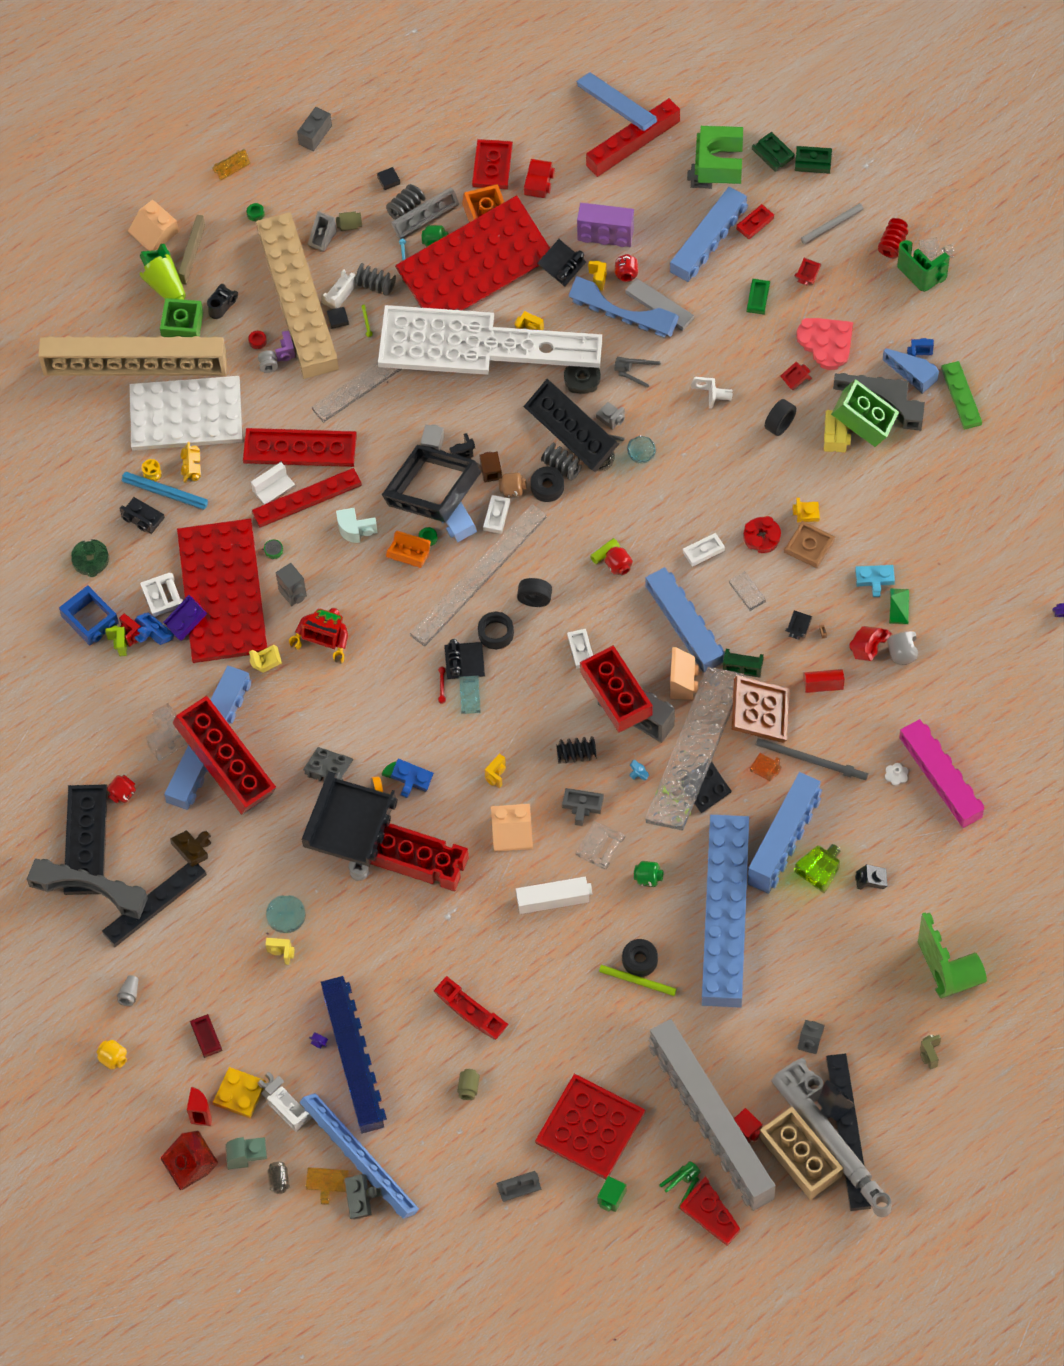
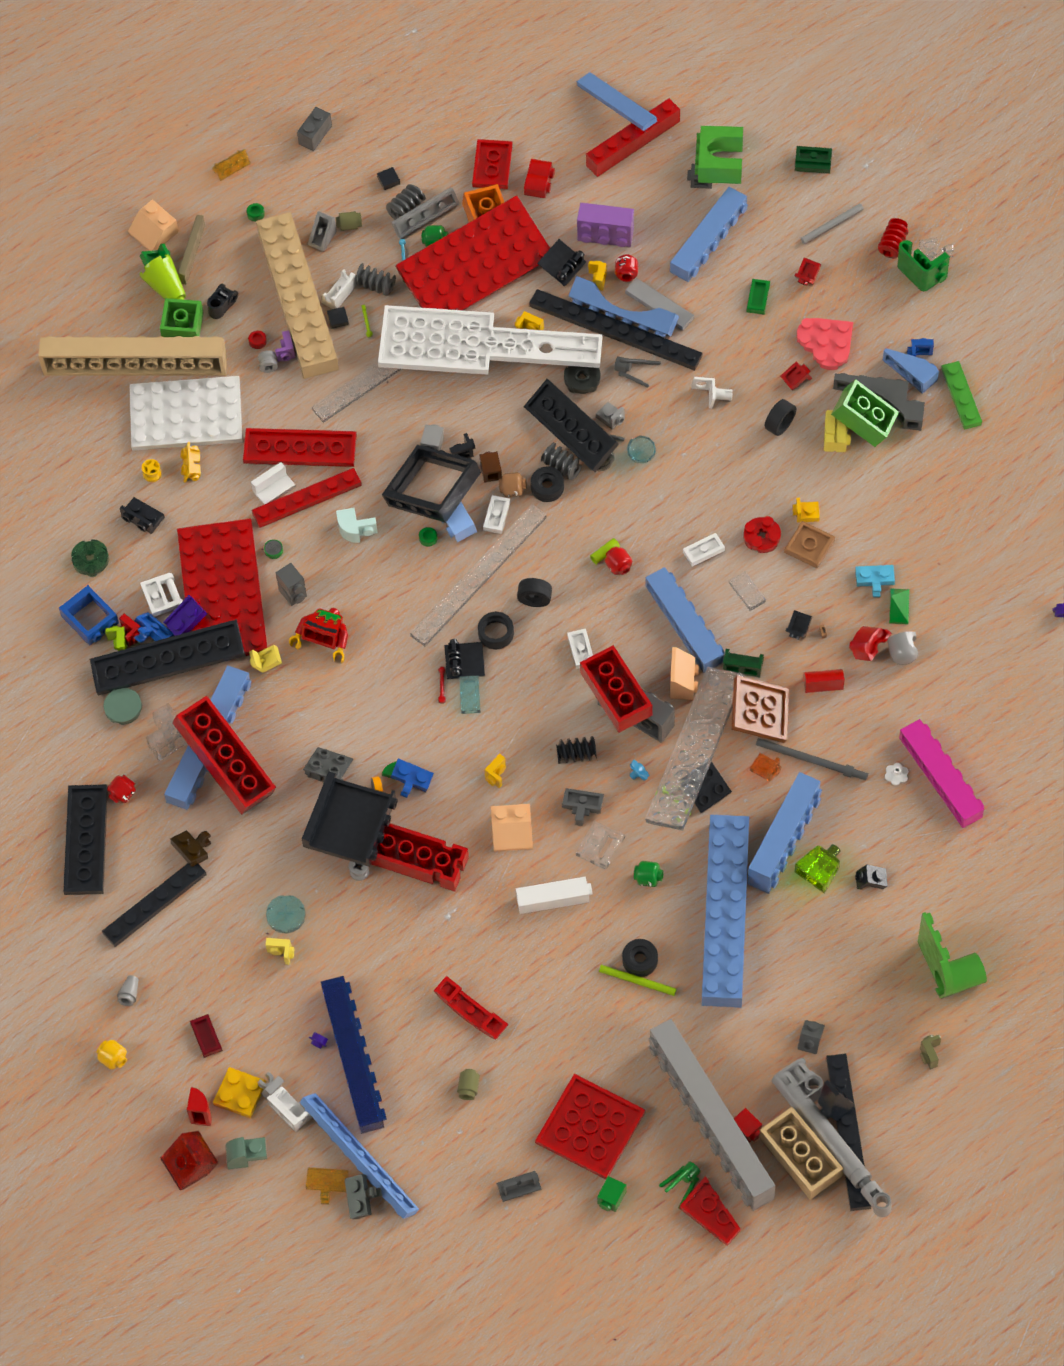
(50, 876): dark grey arch -> none
(122, 706): none -> sand green tile
(164, 490): dark azure axle -> none
(167, 657): none -> black plate
(278, 1177): clear smoke brick -> none
(409, 549): orange bracket -> none
(615, 329): none -> black plate
(755, 221): red plate -> none
(773, 151): dark green plate -> none

